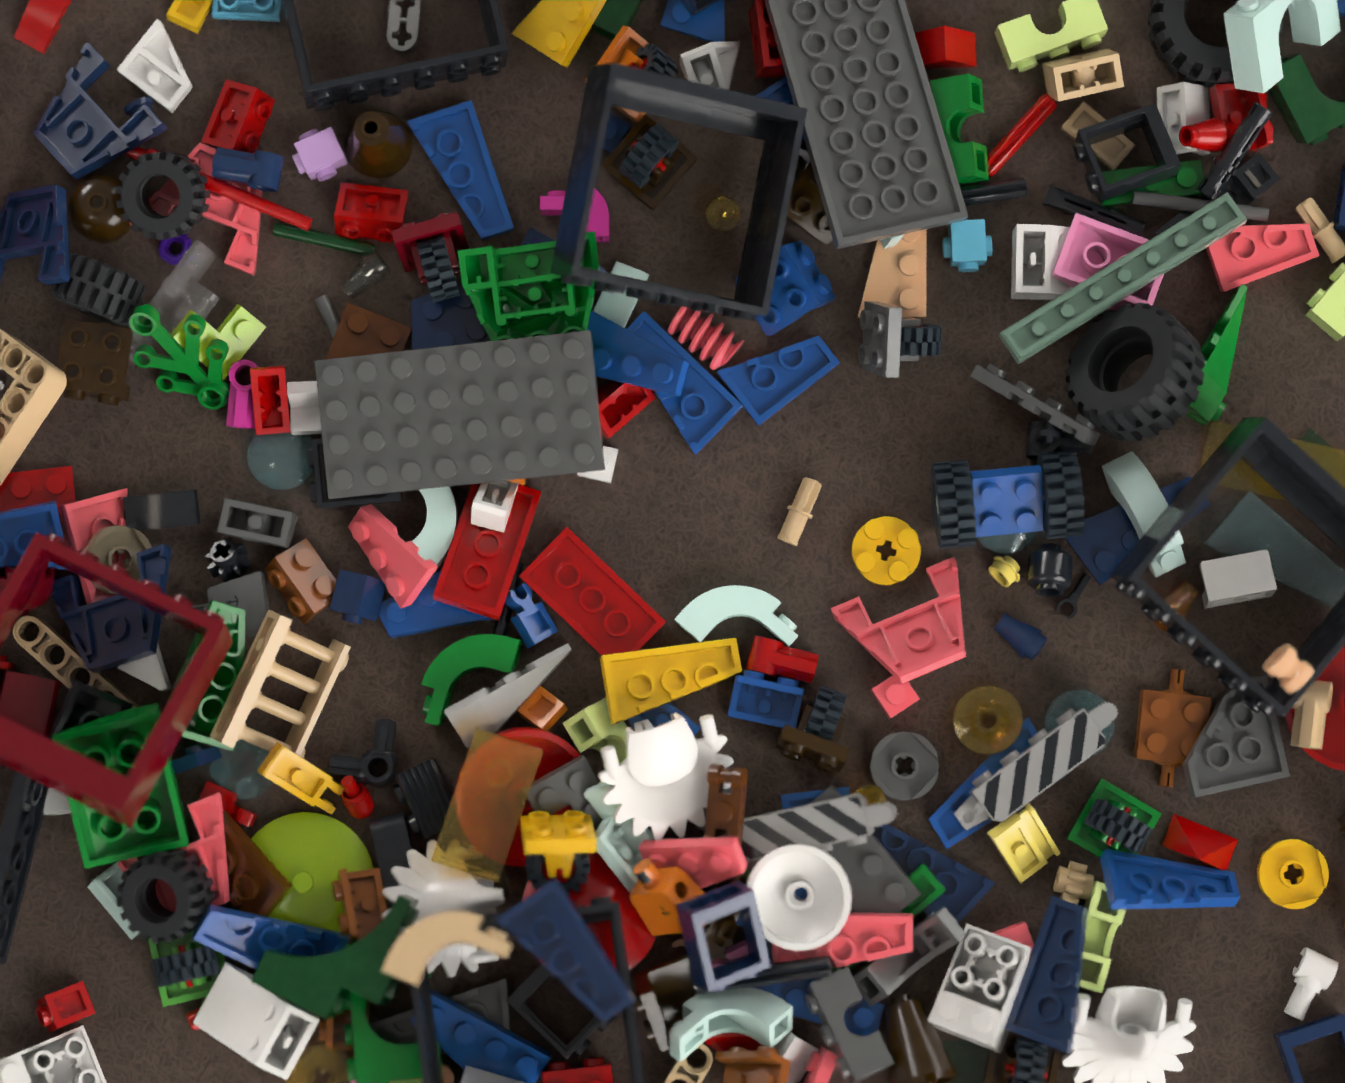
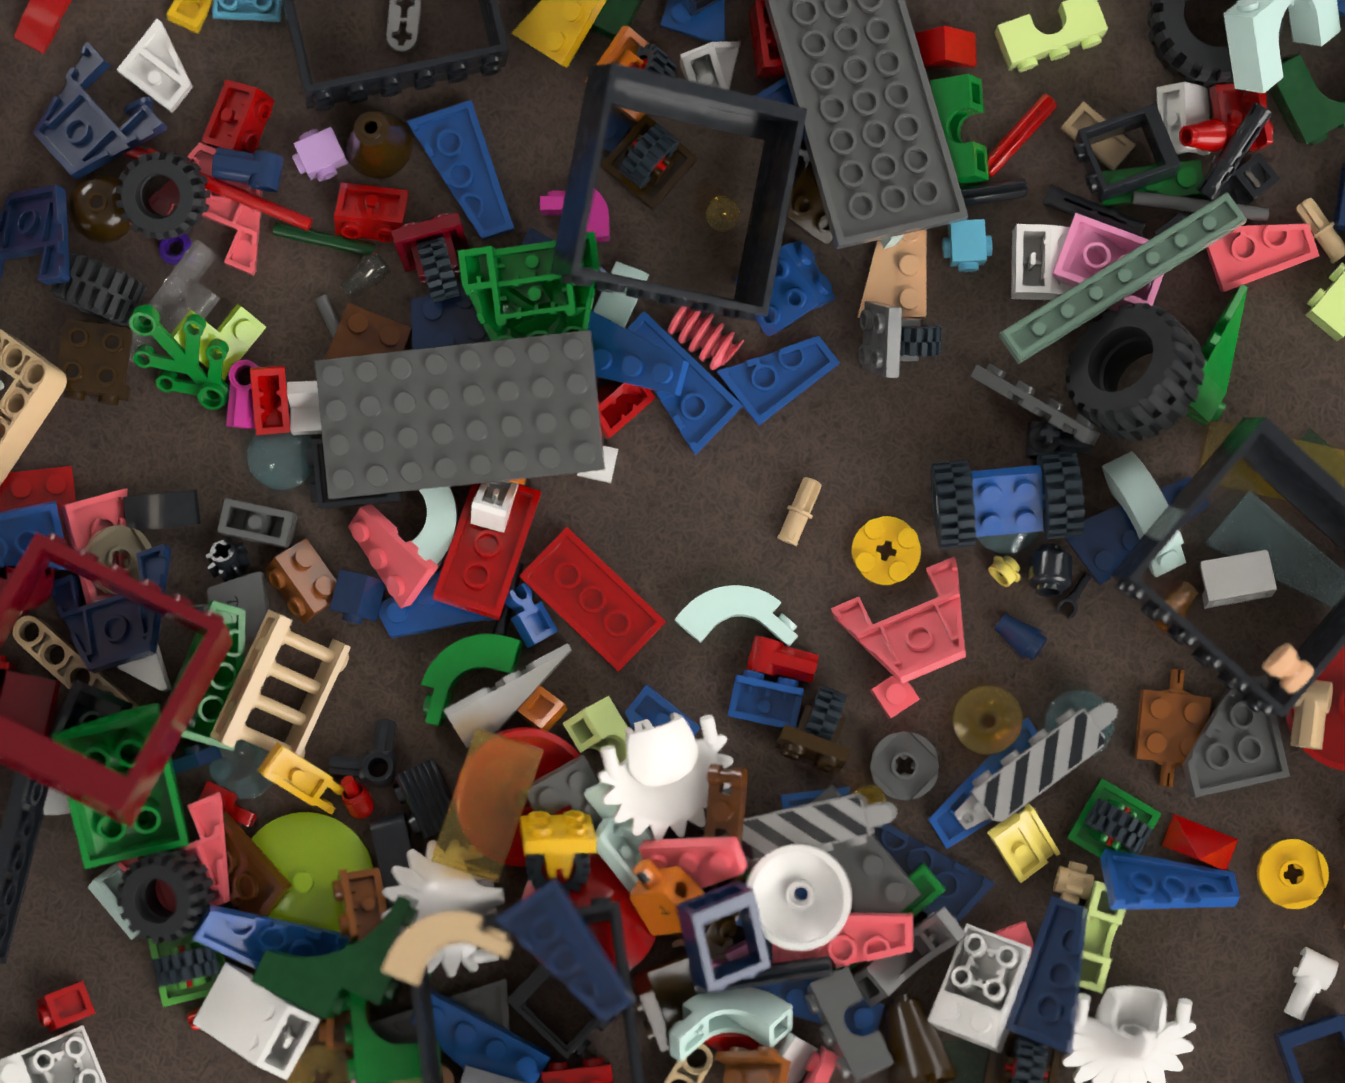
(660, 675): yellow wing -> none
(1083, 74): tan brick -> none

